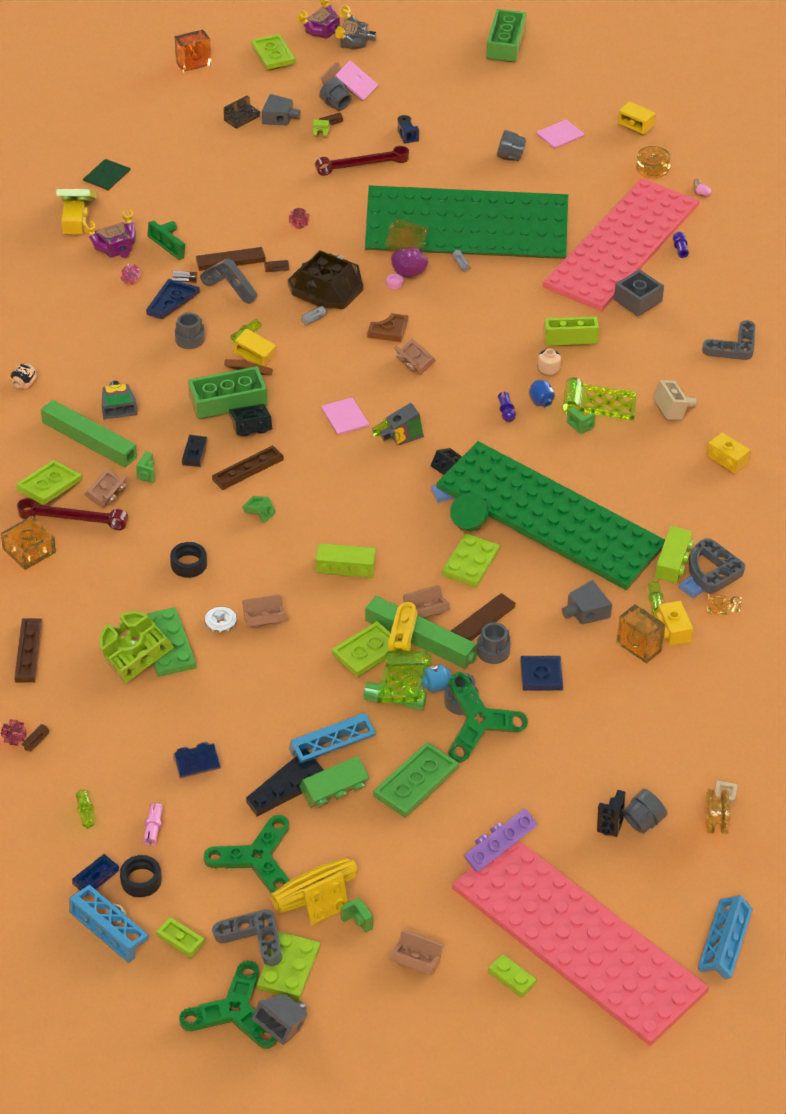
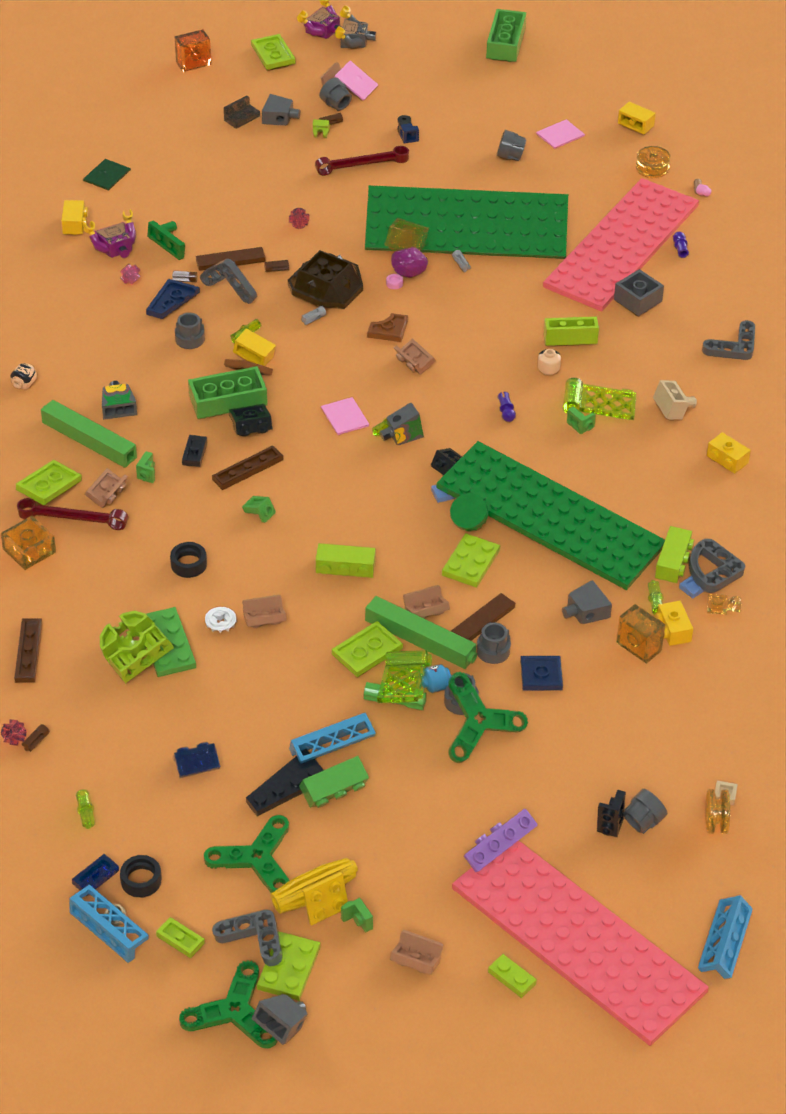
(73, 194): lime plate -> none
(152, 824): bright pink pin -> none
(403, 627): yellow plate -> none
(416, 779): bright green plate -> none
(541, 393): blue head -> none

